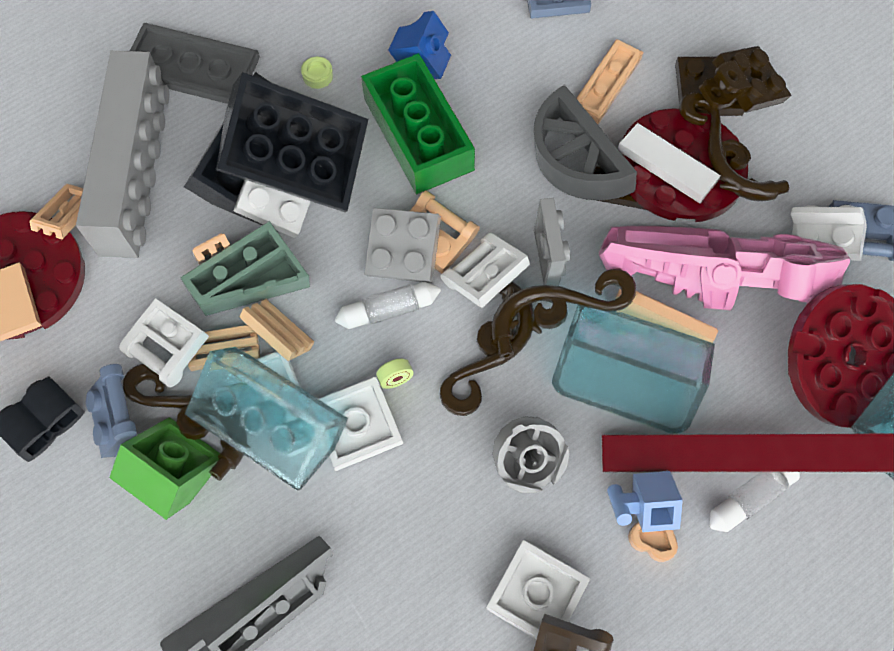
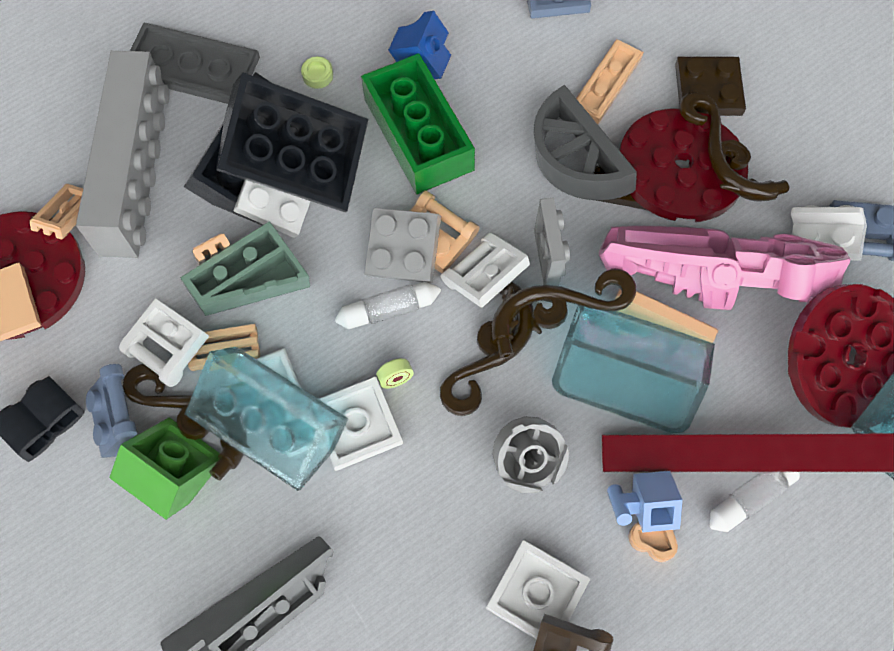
(277, 330): light nougat tile -> none
(668, 163): white tile -> none
(745, 78): dark brown plate -> none

